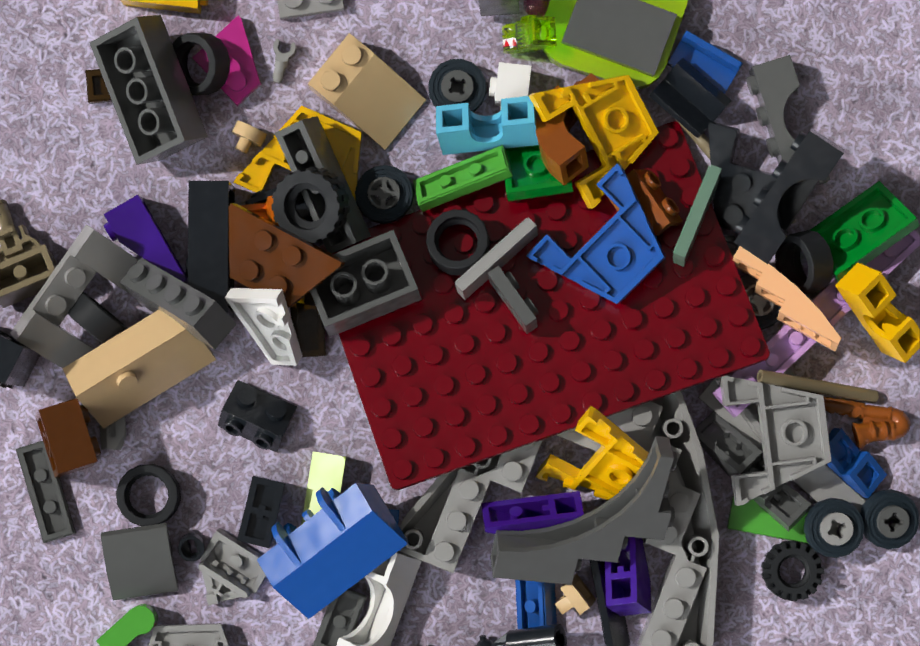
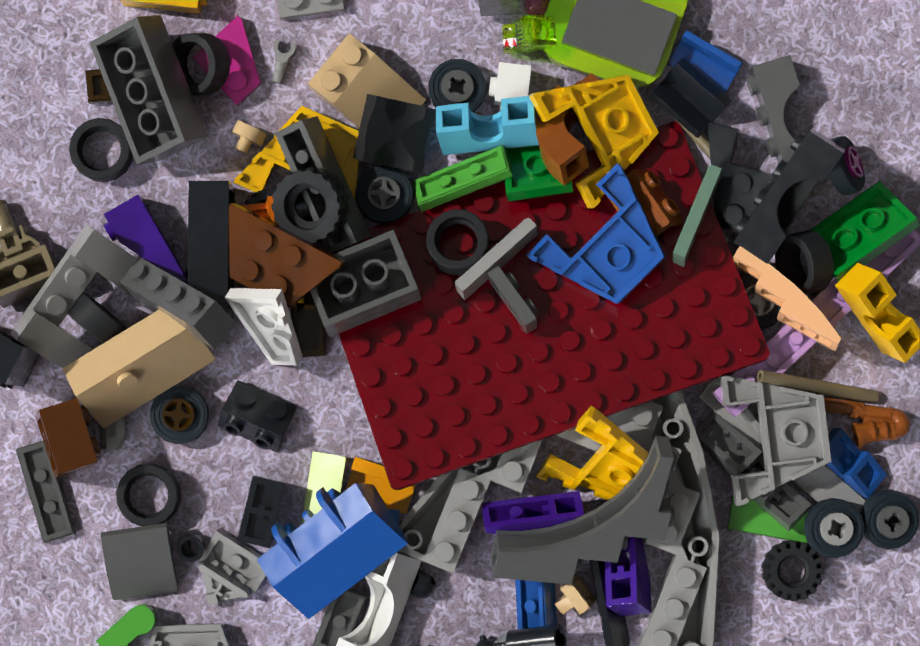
(76, 148): none -> black tyre
(167, 413): none -> black wheel
(375, 474): none -> light orange panel
(394, 133): none -> black brick
(423, 585): none -> black hinge
(848, 173): none -> black wheel

